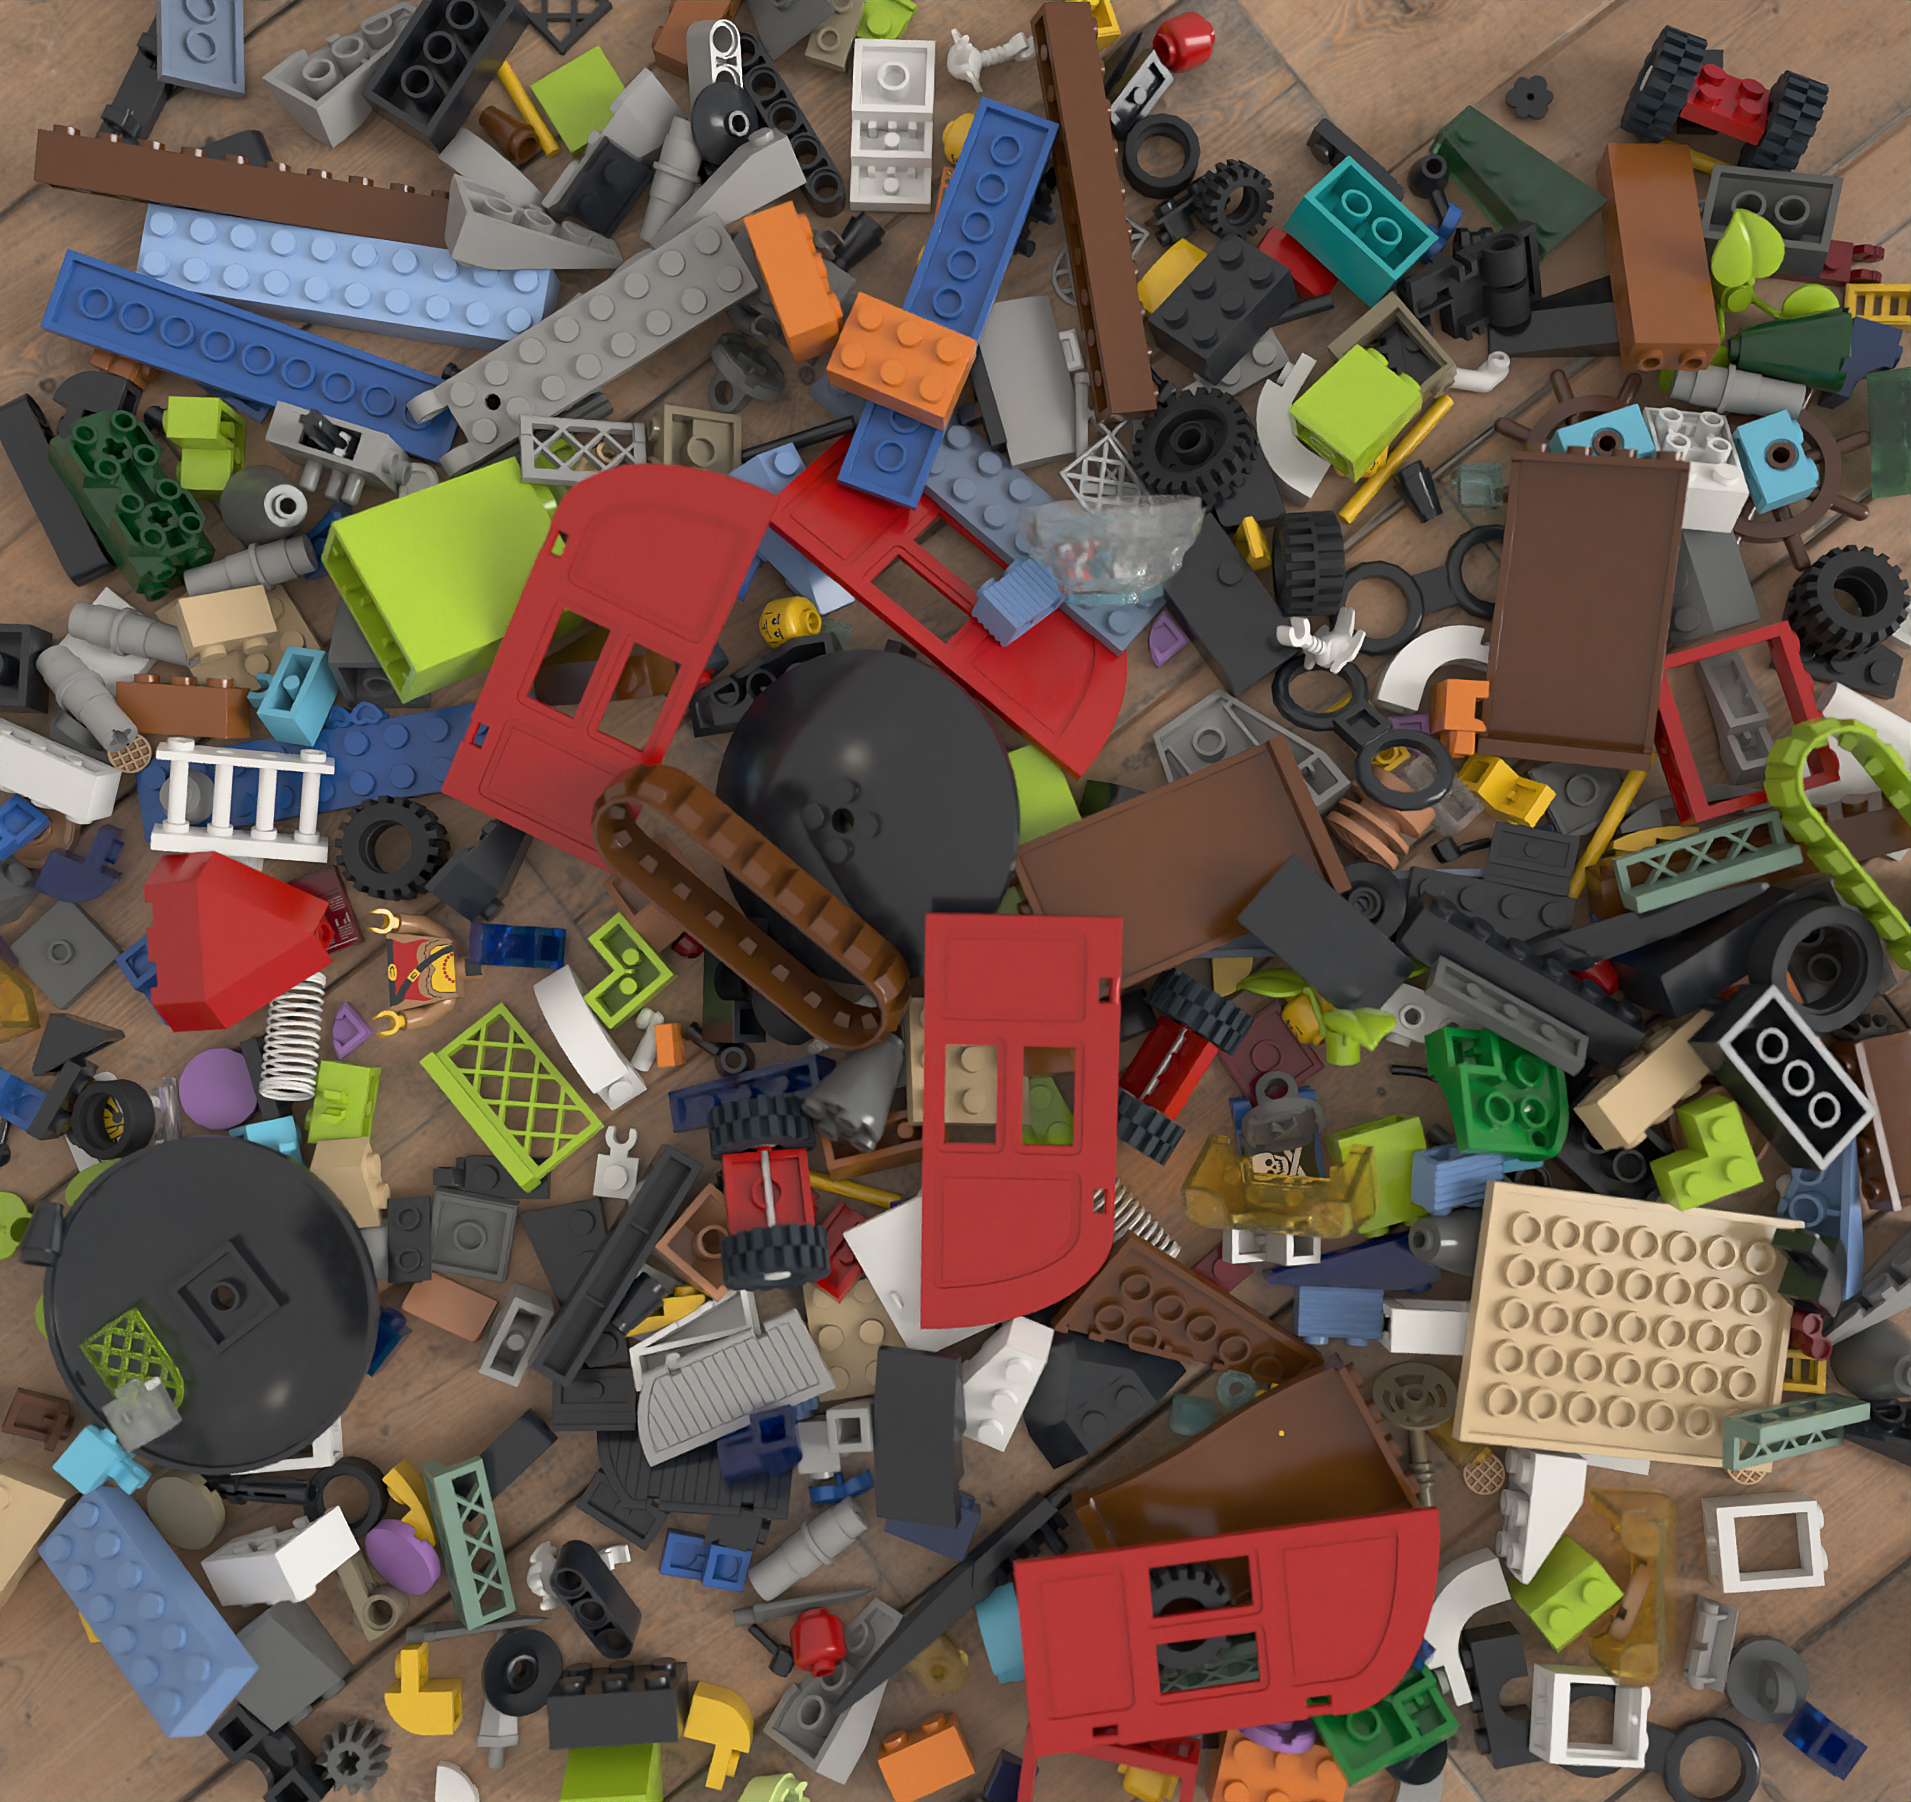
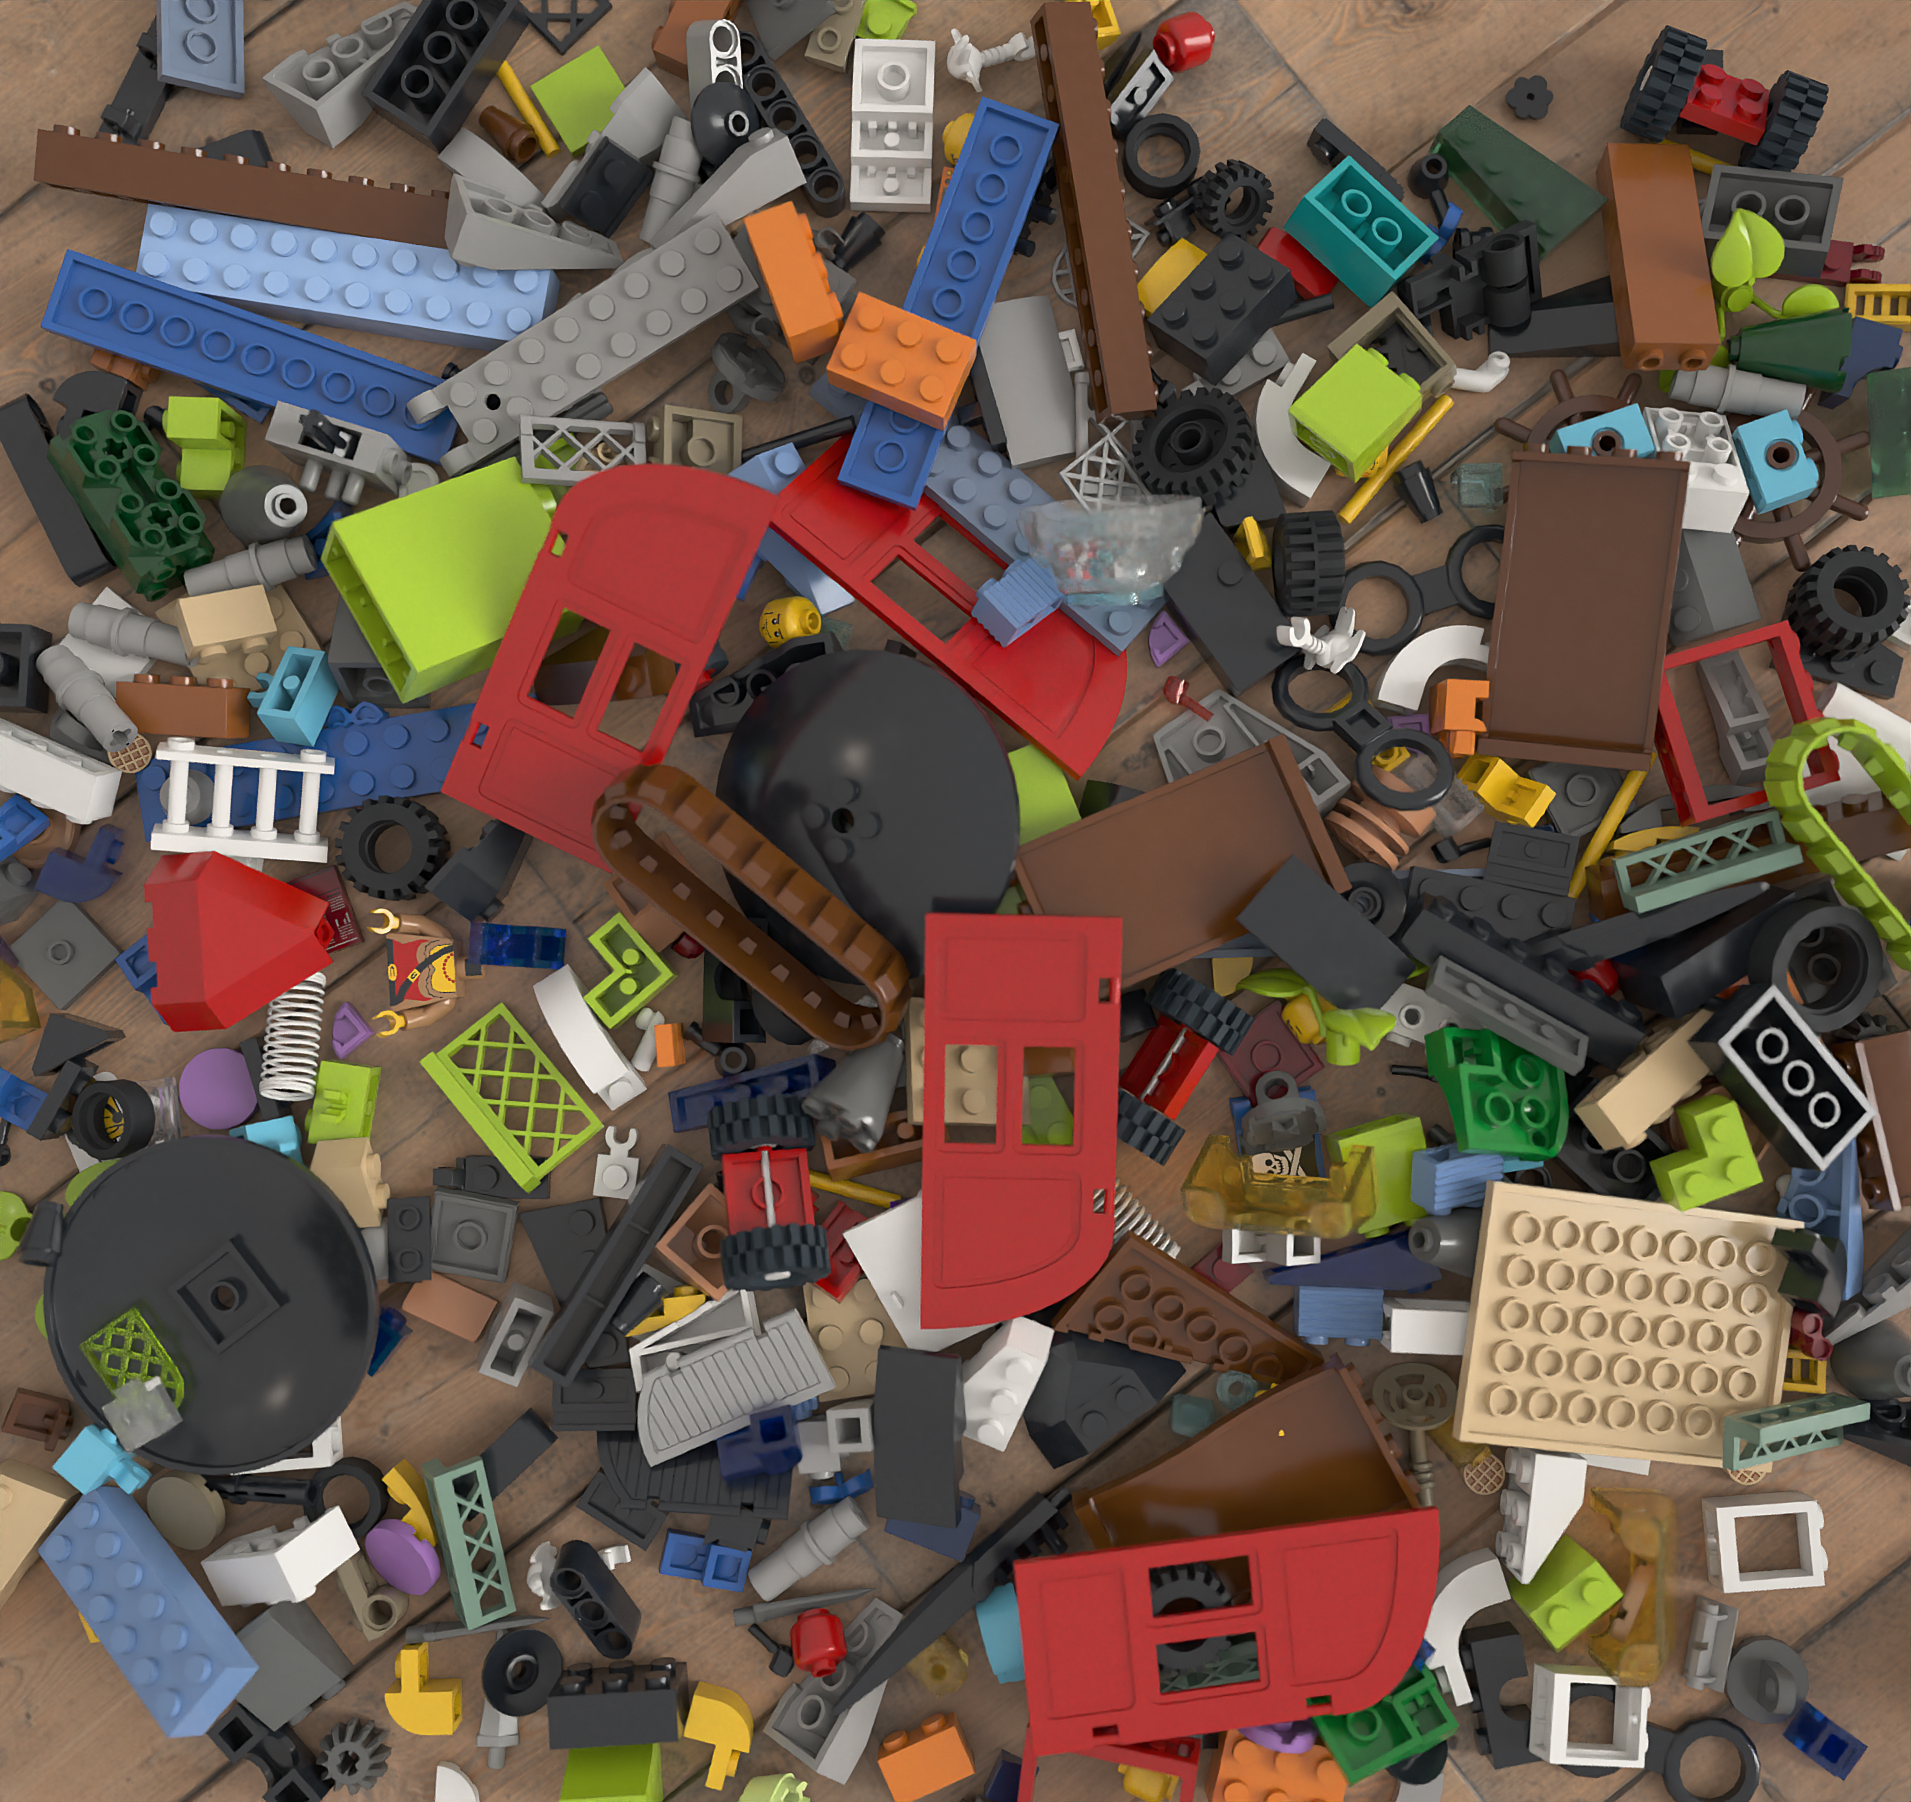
(1175, 692): none -> clear red hand

